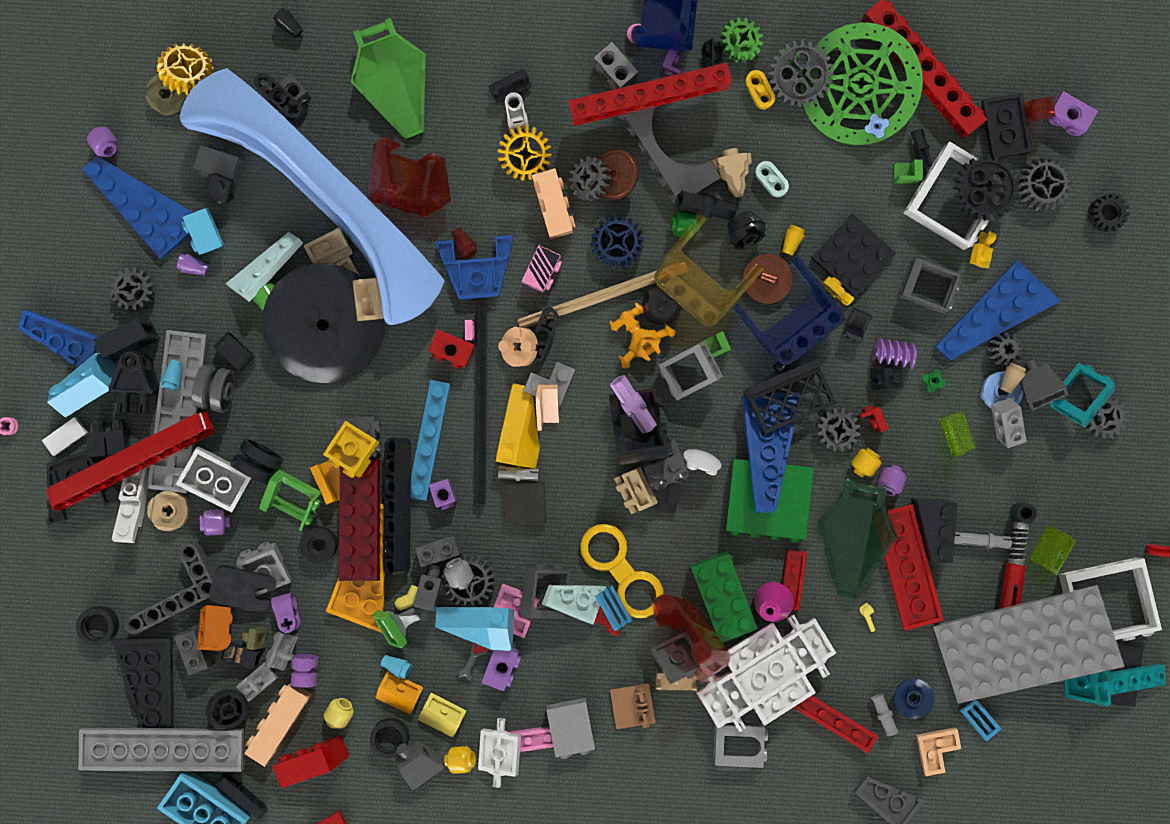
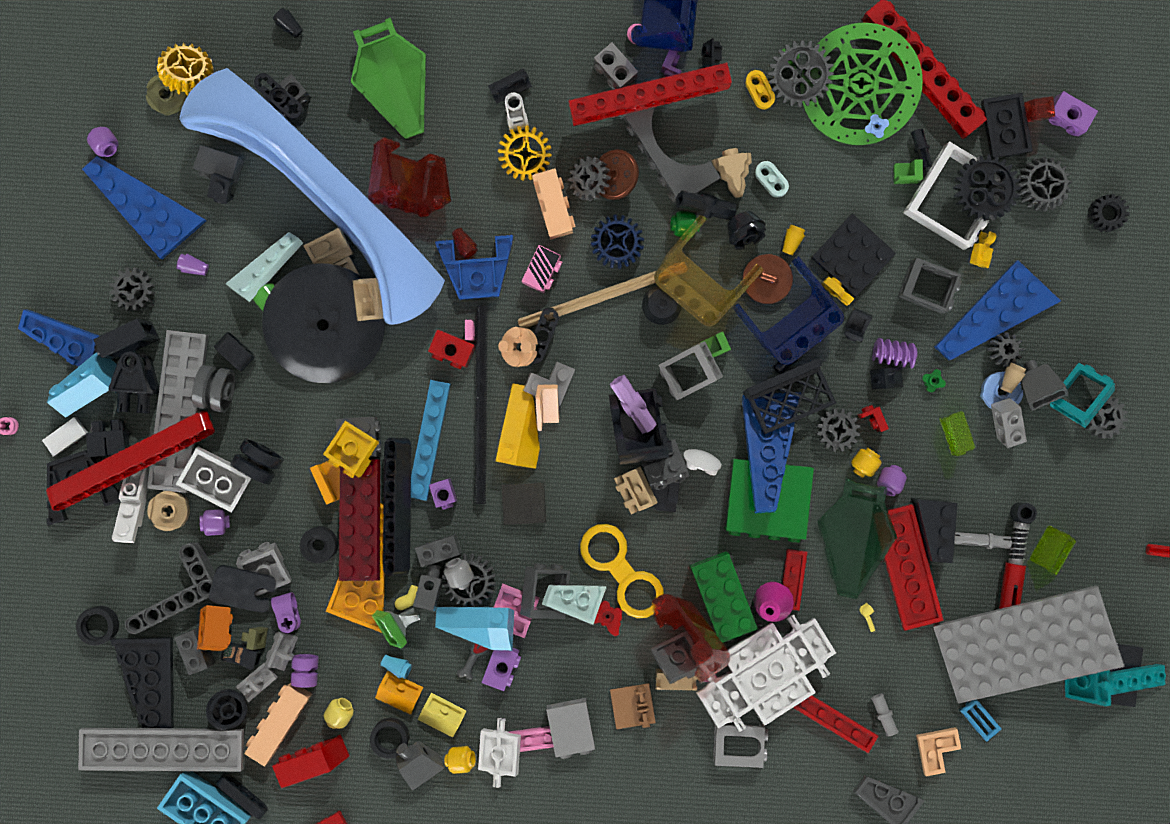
(172, 377): medium azure cone -> none
(203, 231): medium azure brick -> none
(272, 498): bright green panel -> none
(518, 473): light grey pin -> none
(615, 607): dark azure tile -> none
(643, 341): light orange piece -> none
(731, 37): bright green gear -> none
(920, 705): dark blue dish -> none
(1144, 589): white window -> none

